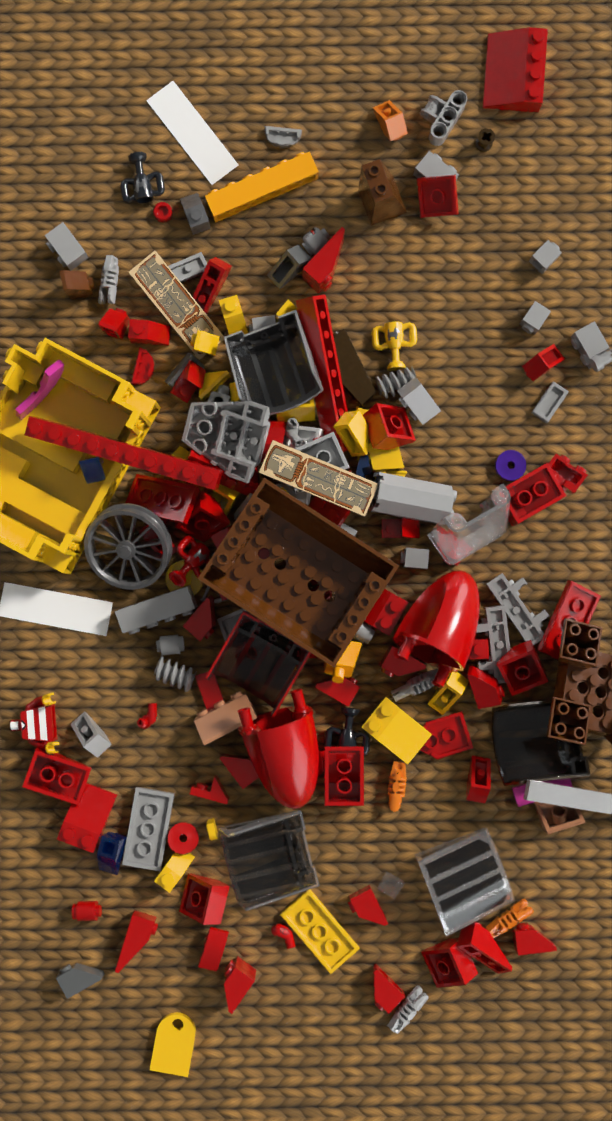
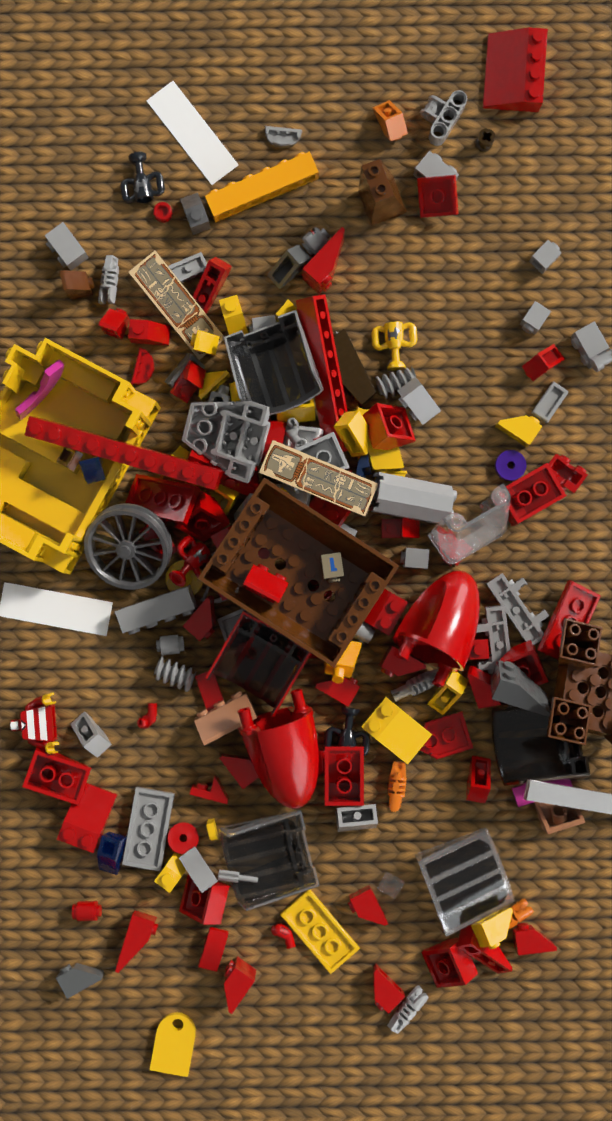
(69, 458): none -> reddish brown tile
(198, 869): none -> light grey slope
(232, 876): none -> light grey axle
(265, 584): none -> red slope
(332, 567): none -> dark tan brick
(356, 817): none -> light grey brick
(493, 928): none -> yellow slope
(515, 688): none -> dark grey slope
(521, 429): none -> yellow slope

